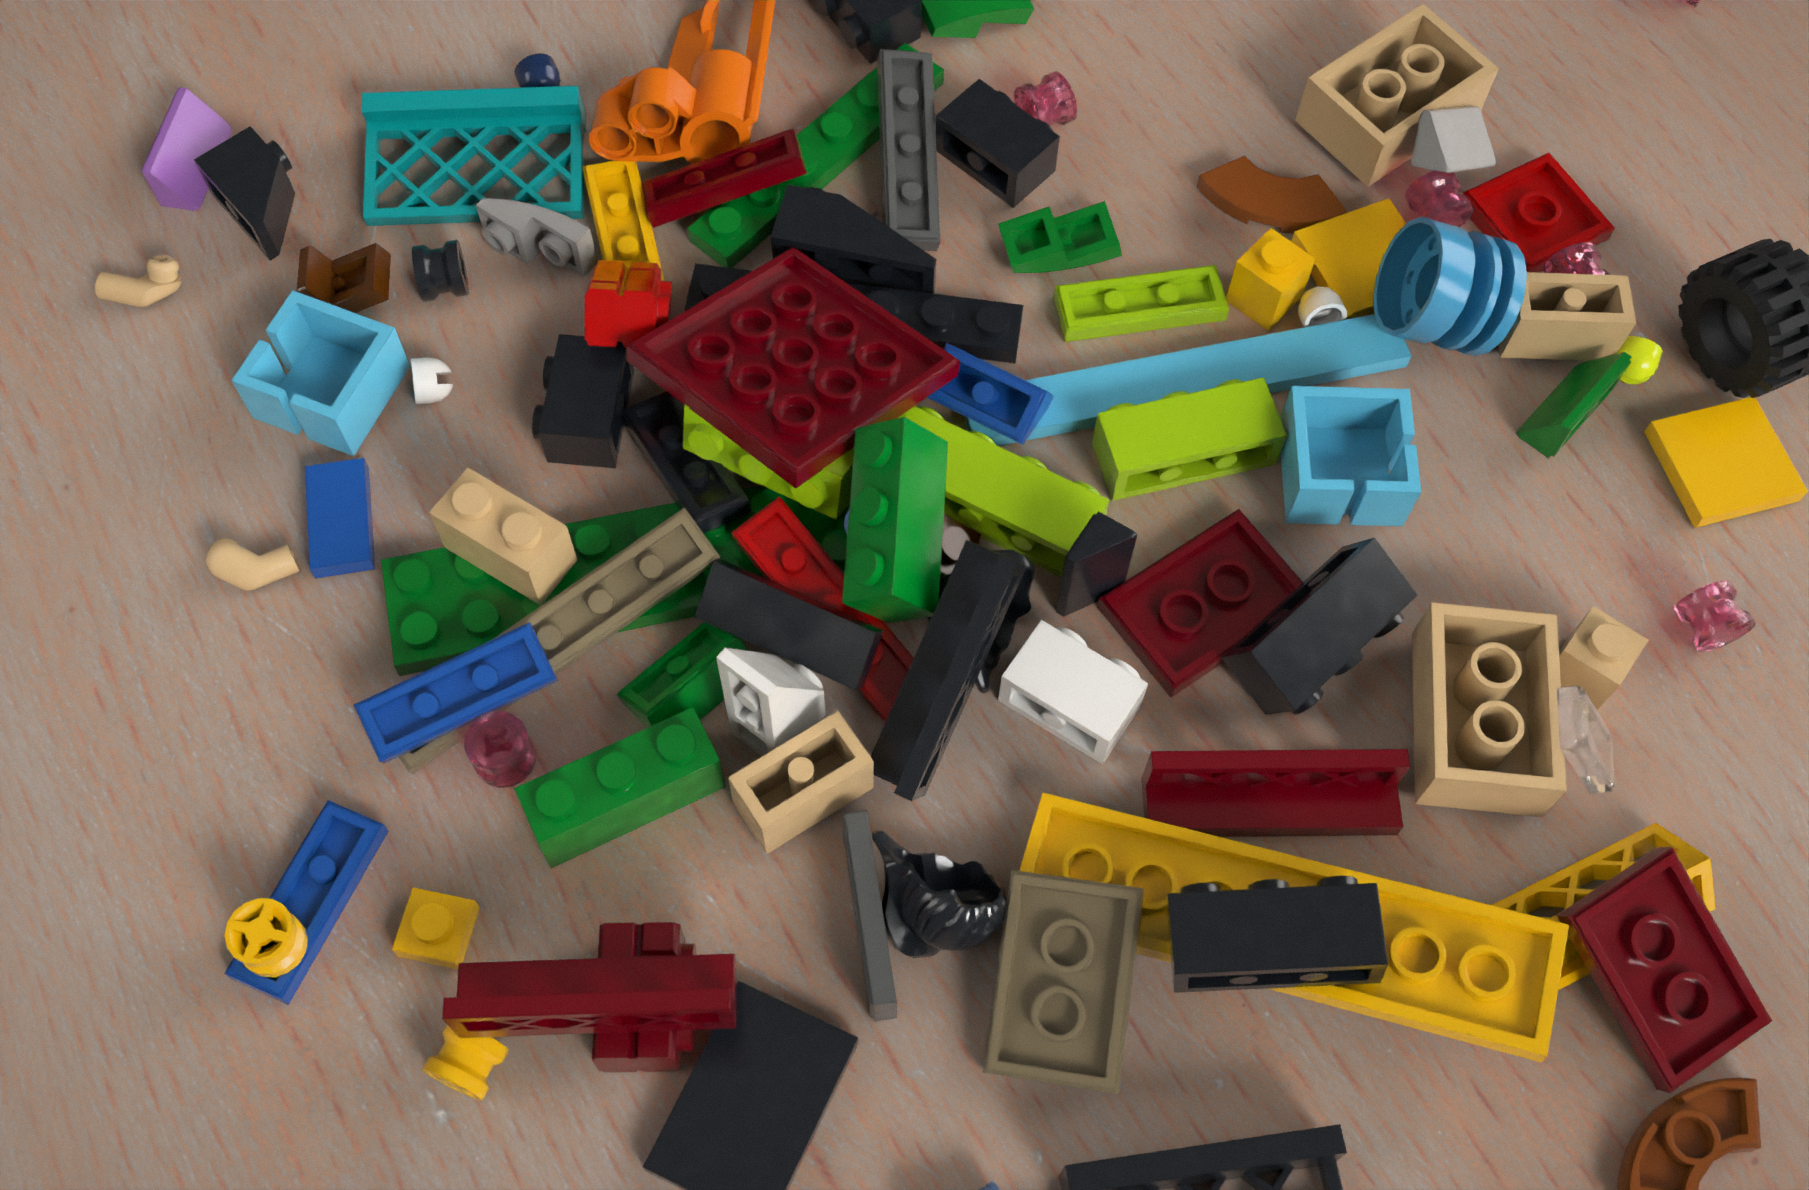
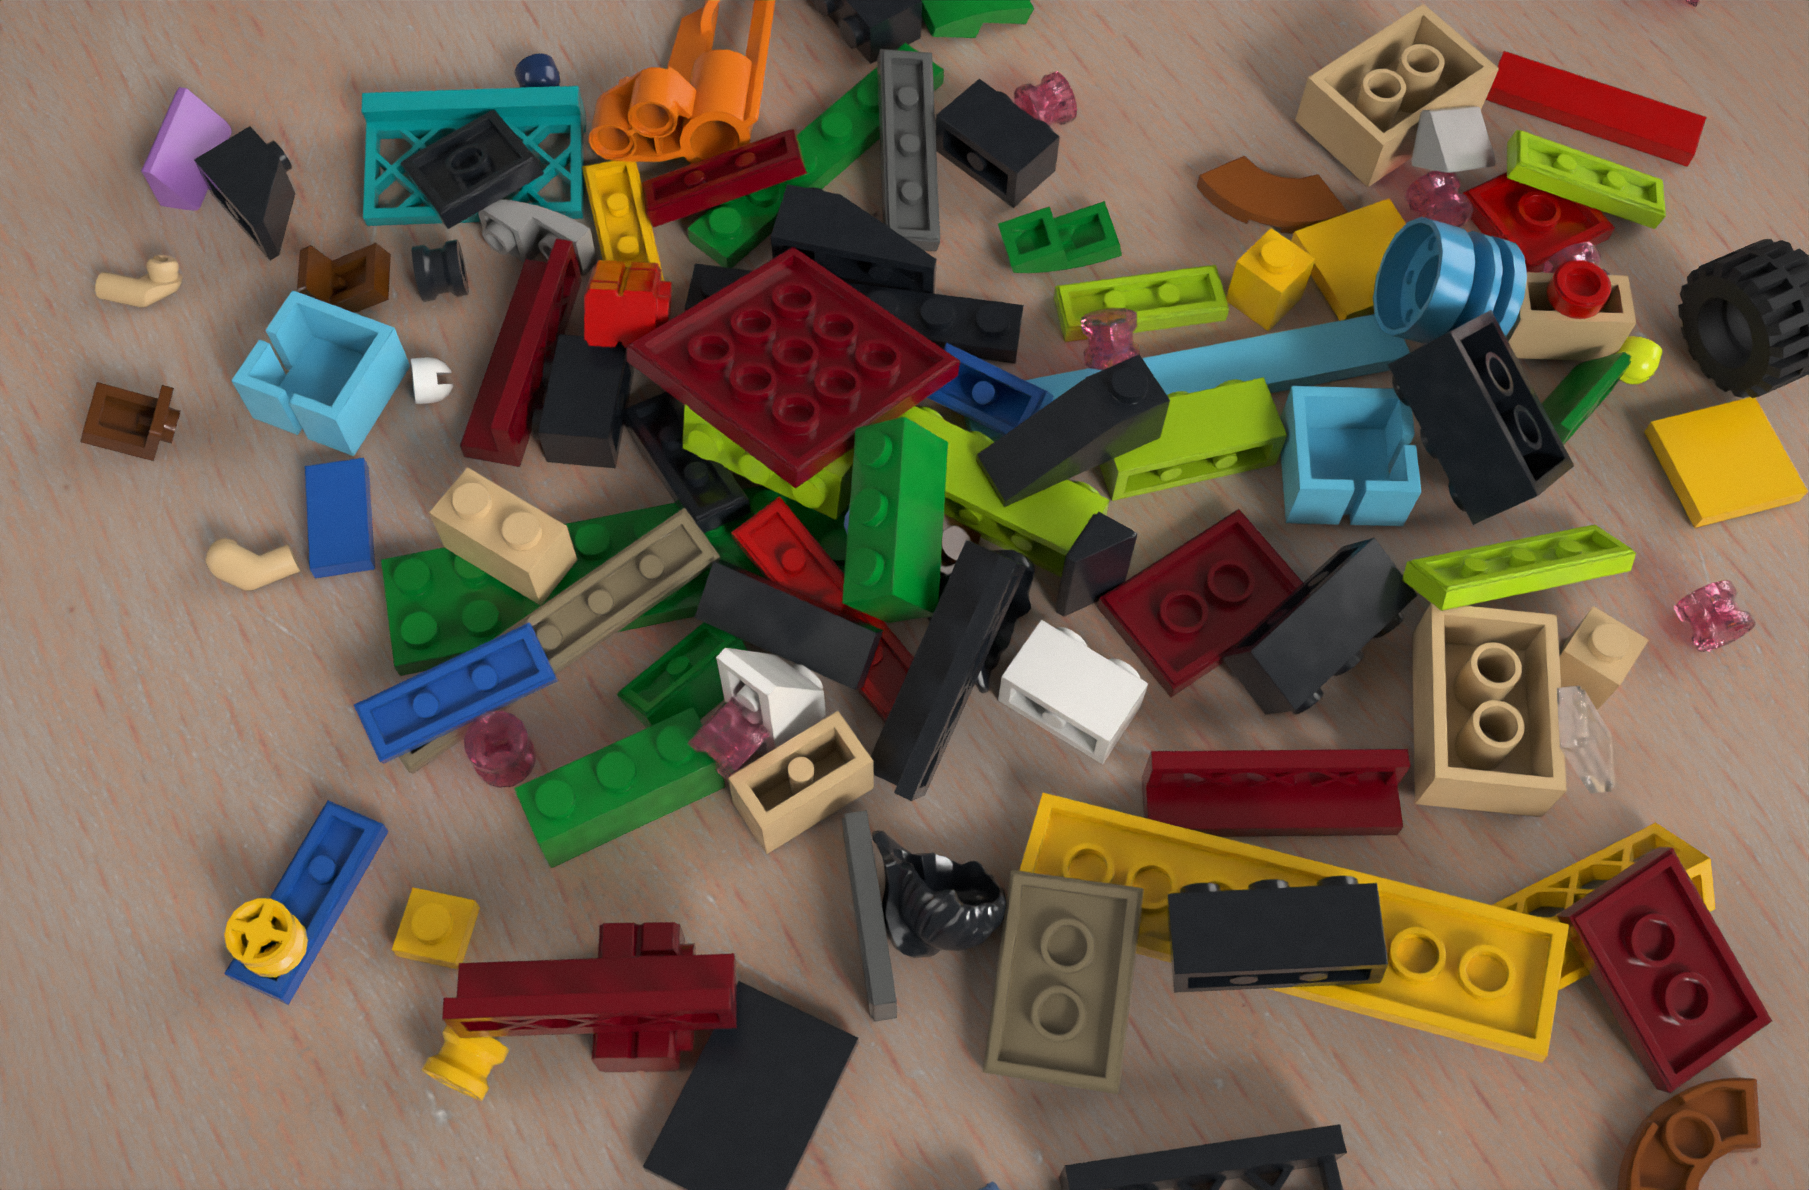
(130, 421): none -> reddish brown bracket
(471, 168): none -> black tile
(514, 376): none -> dark red fence
(728, 738): none -> clear pink wheel
(1078, 431): none -> black slope
(1109, 337): none -> clear pink wheel
(1321, 306): white hinge -> none
(1481, 418): none -> black brick
(1518, 566): none -> lime tile
(1578, 289): none -> red tile
(1585, 179): none -> lime tile
(1597, 108): none -> red tile

